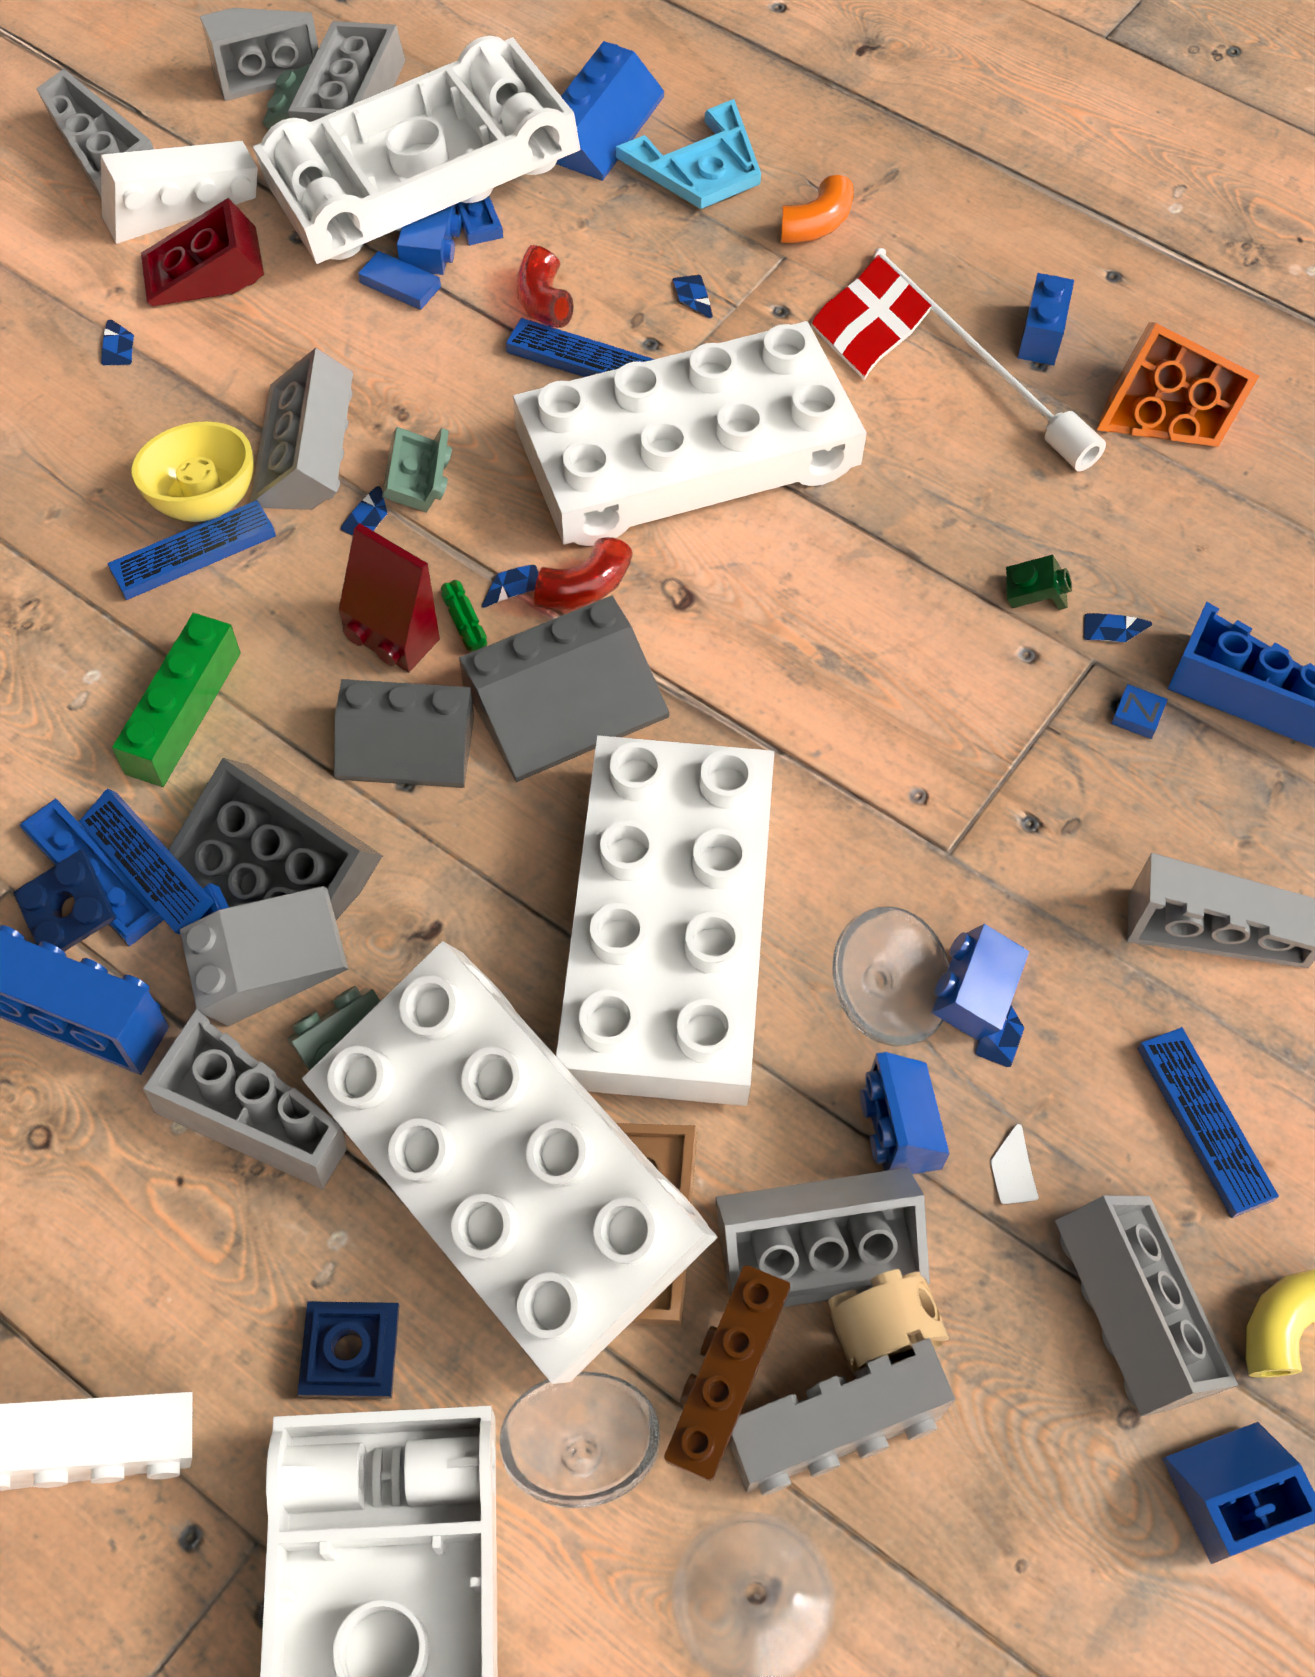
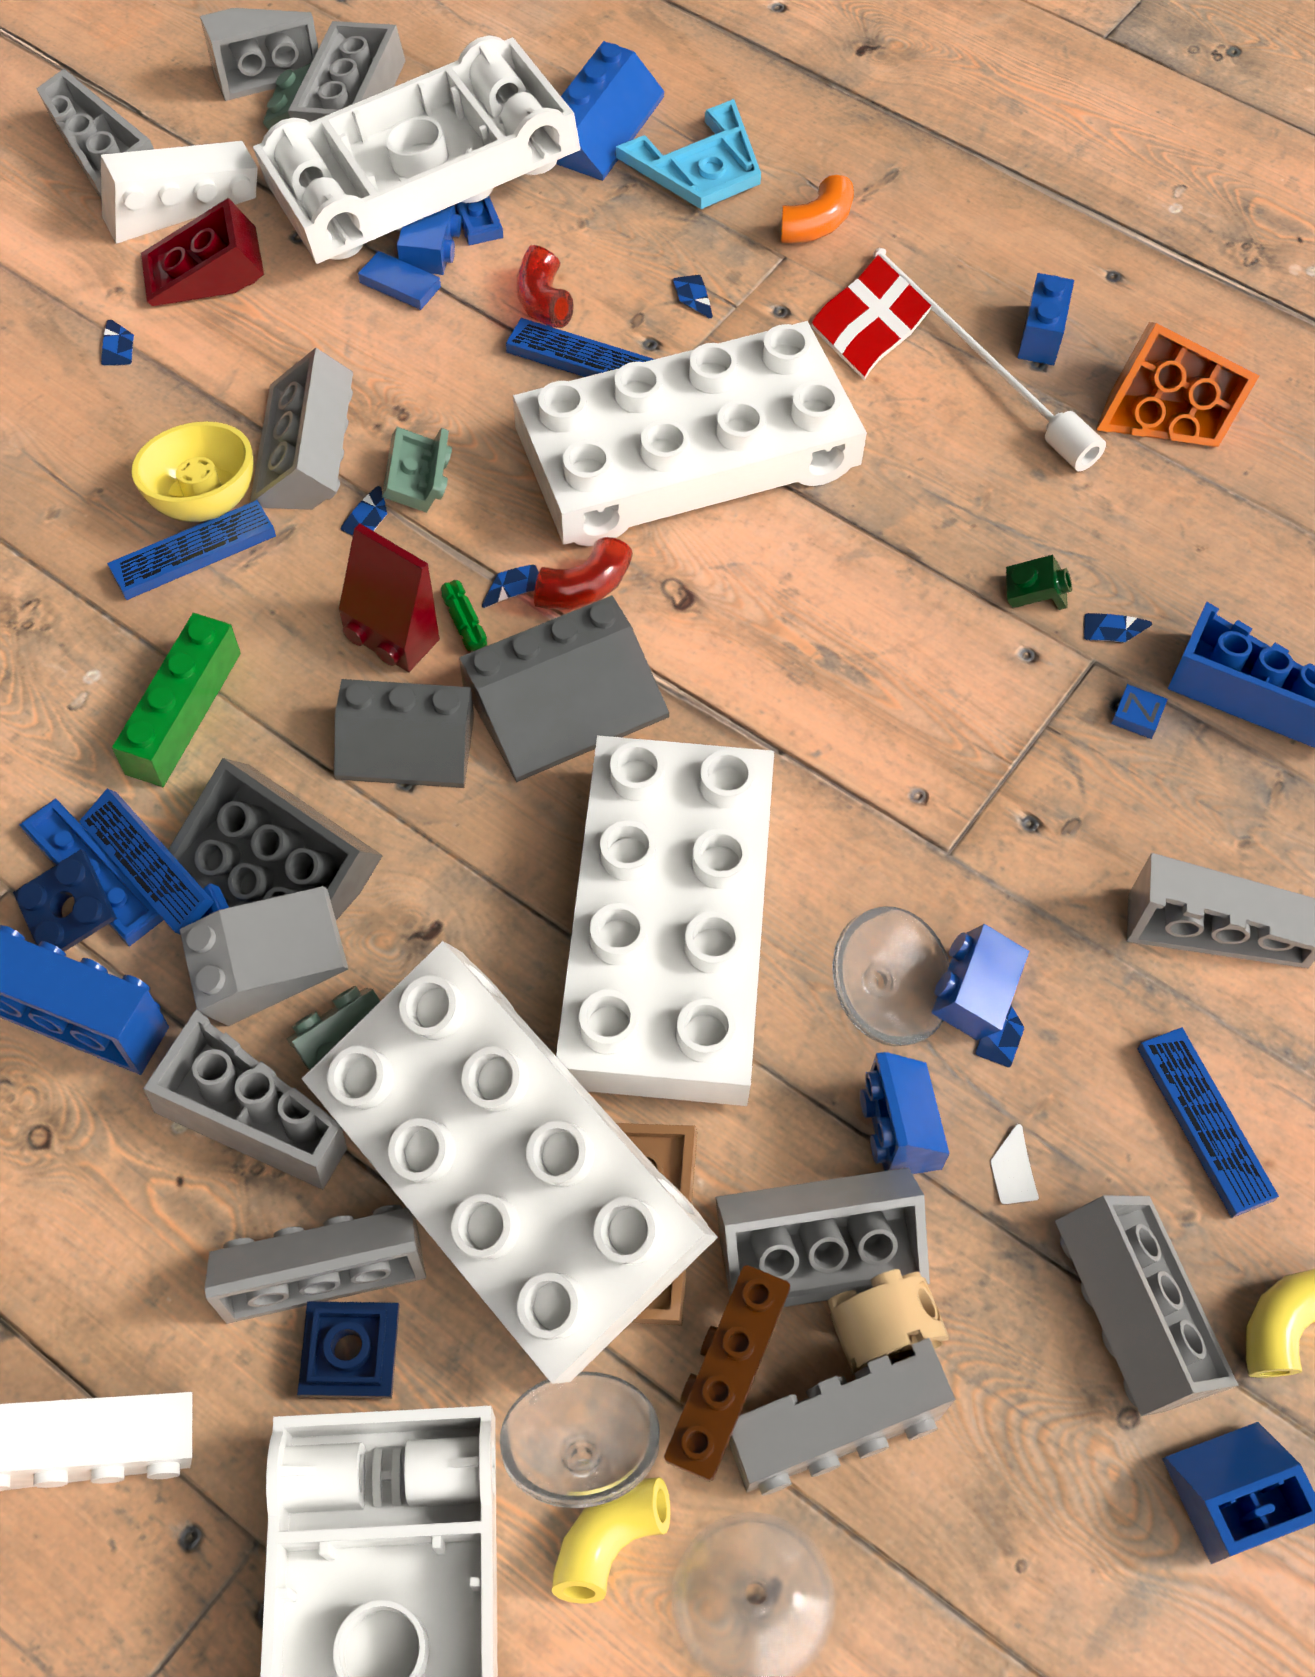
(314, 1264): none -> light grey slope
(601, 1534): none -> light yellow cylinder

